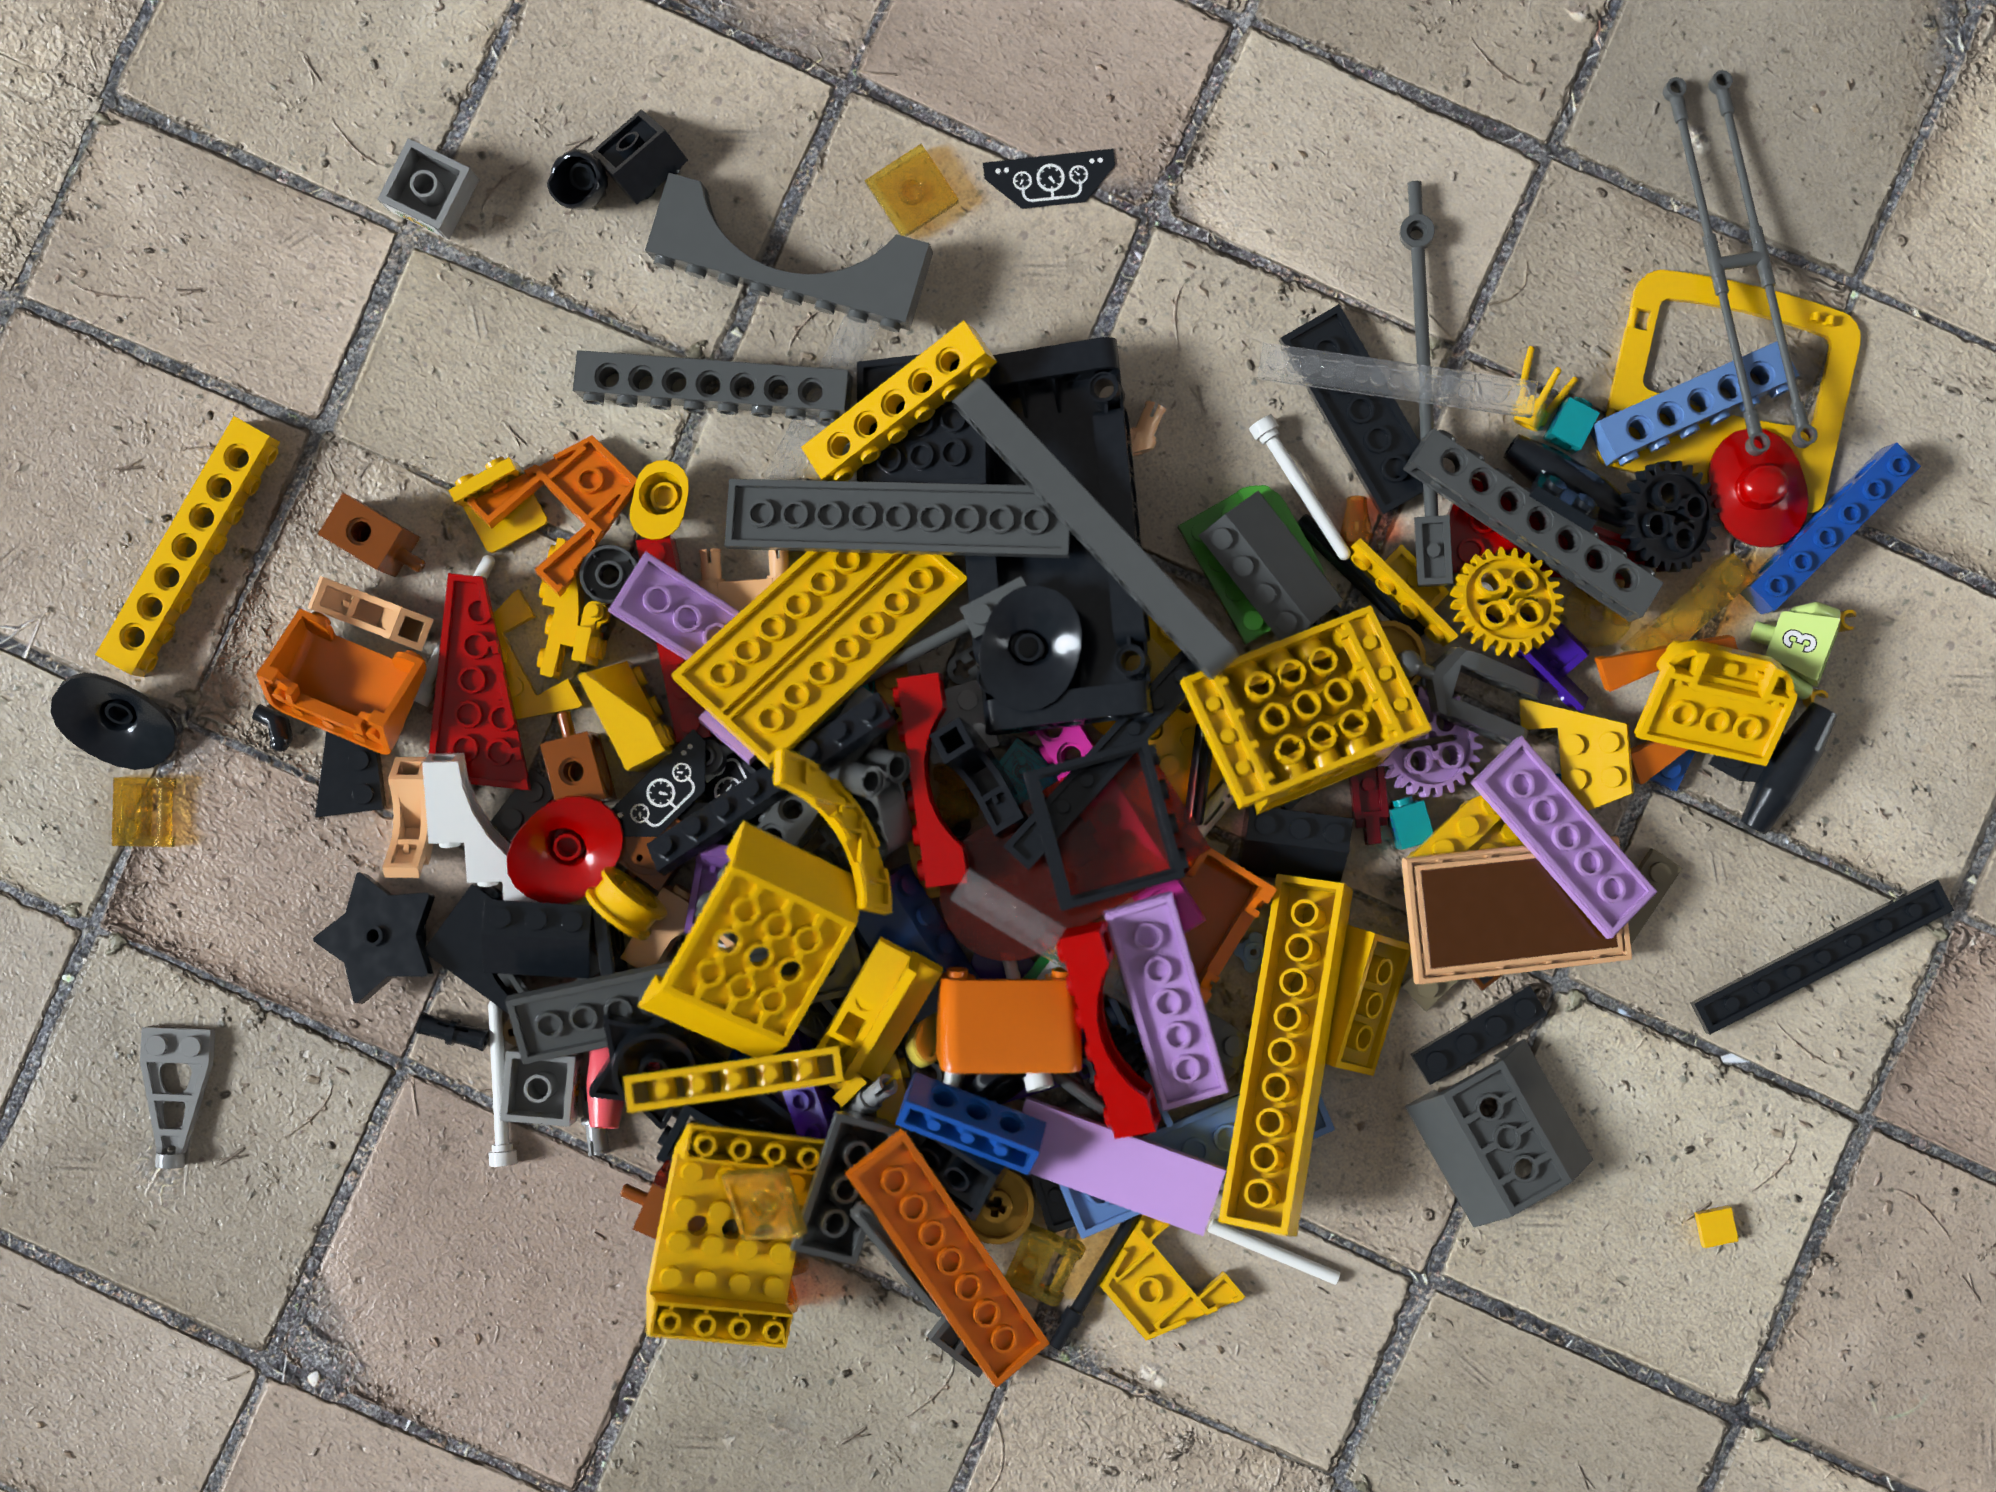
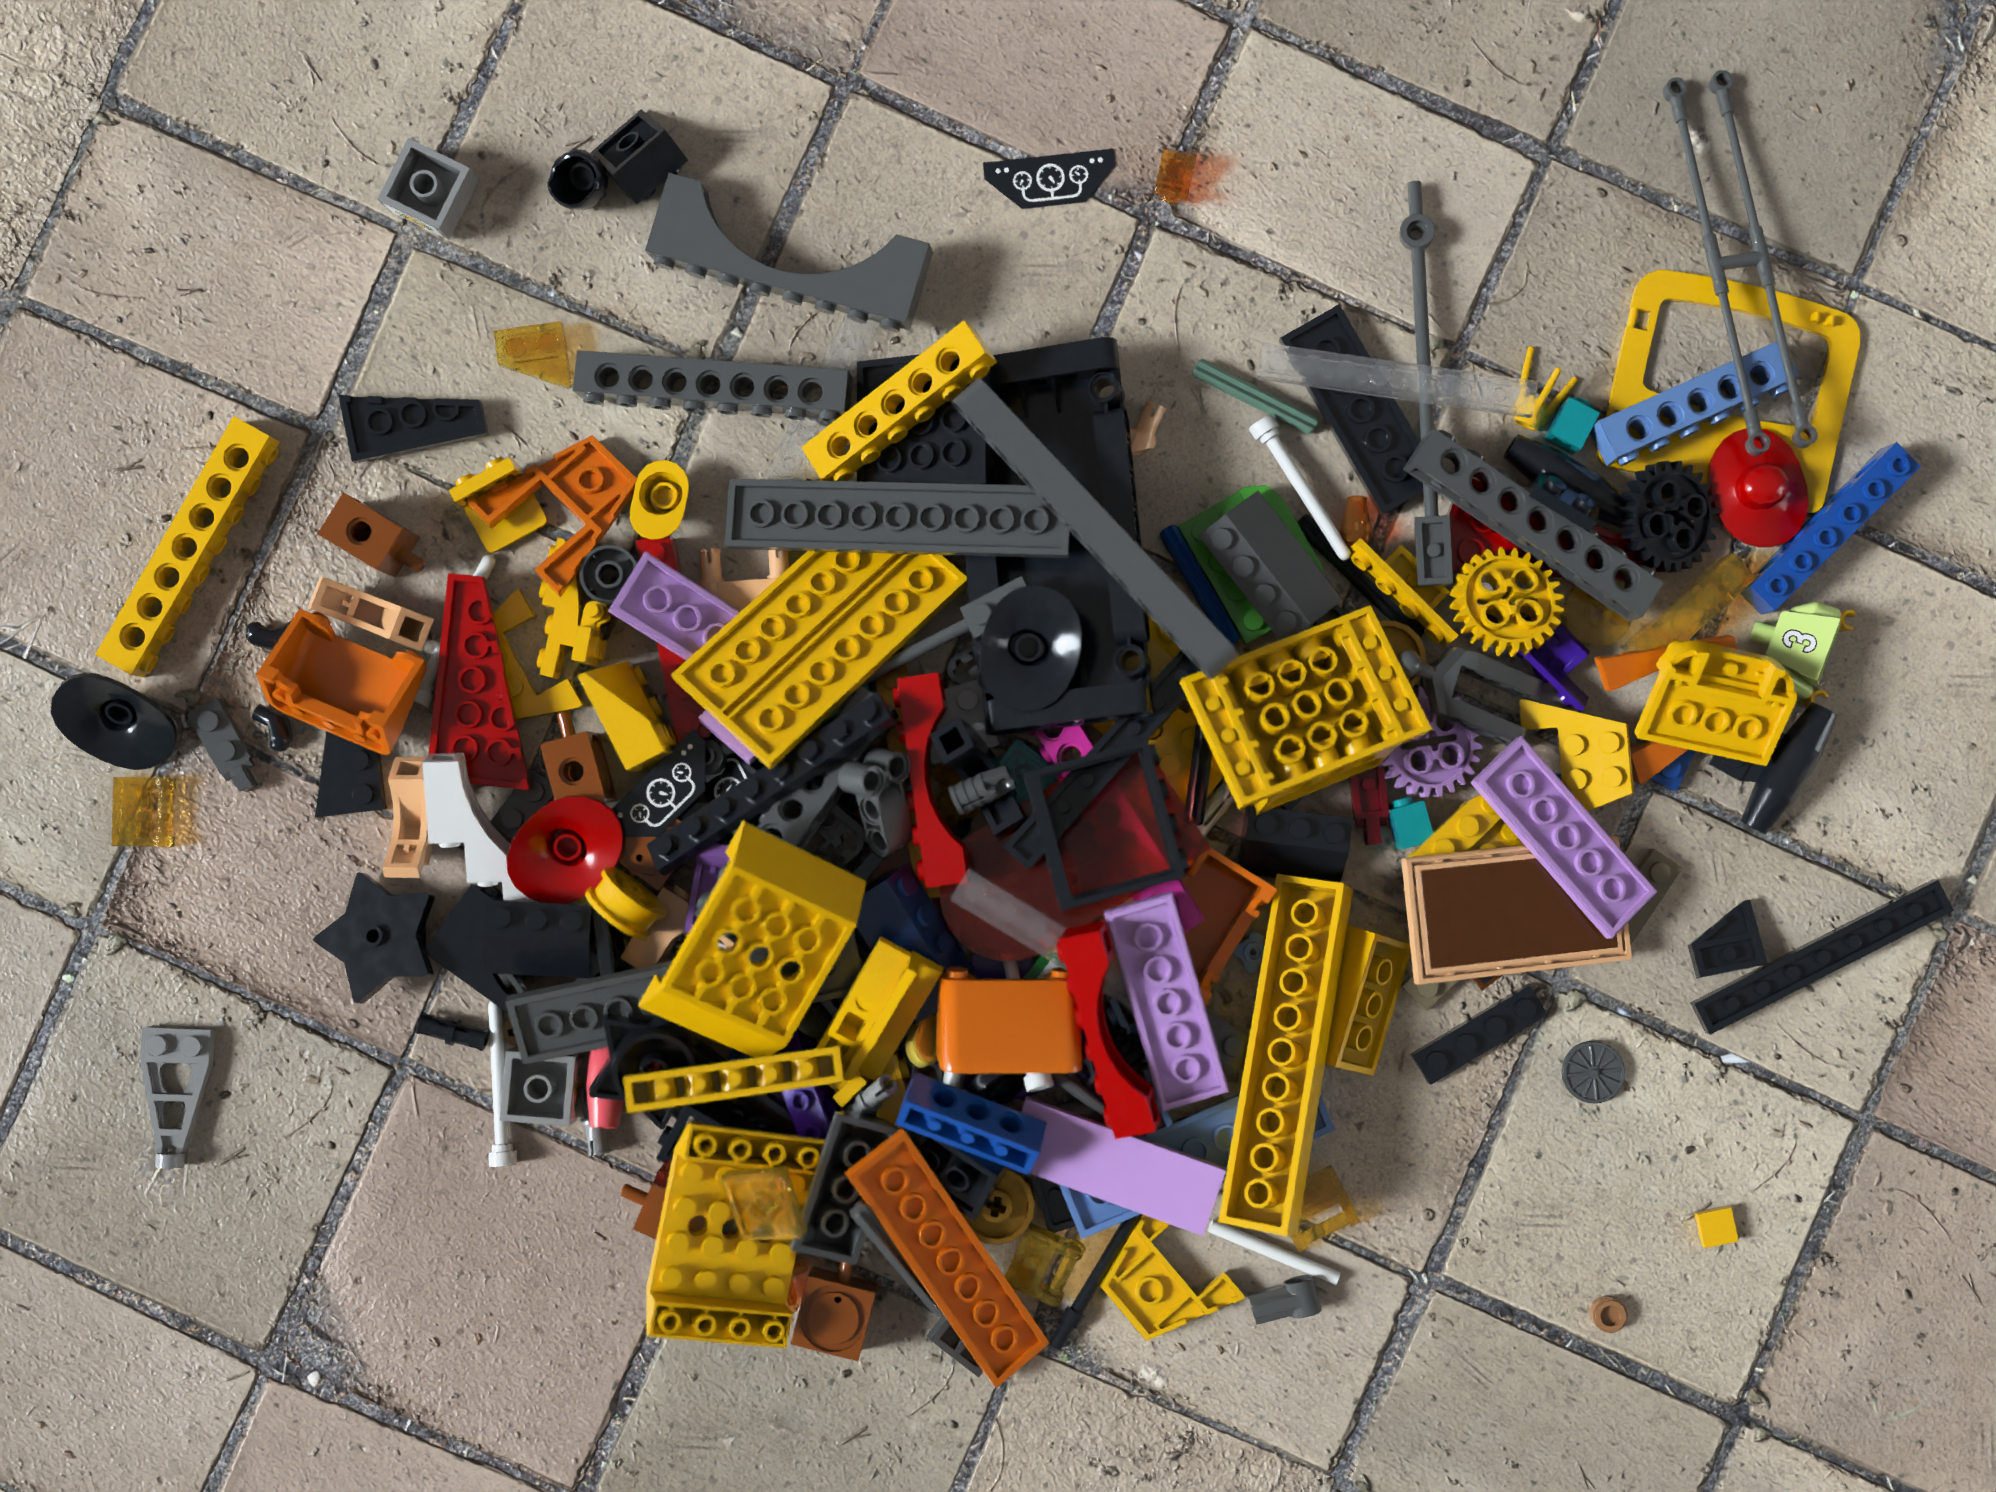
(224, 743): none -> dark grey hinge
(264, 637): none -> black arm
(396, 426): none -> black wing
(535, 352): none -> clear yellow wing
(834, 1312): none -> dark orange piece
(848, 822): yellow tile -> none
(911, 191): clear yellow plate -> none
(981, 789): none -> dark grey hinge
(1174, 175): none -> clear orange bracket
(1198, 583): none -> blue axle
(1255, 396): none -> sand green axle
(1294, 1298): none -> dark grey piece
(1321, 1192): none -> clear yellow plate
(1482, 1151): dark grey slope -> none
(1593, 1072): none -> dark grey wheel
(1608, 1314): none -> medium nougat tile
(1728, 944): none -> black wing

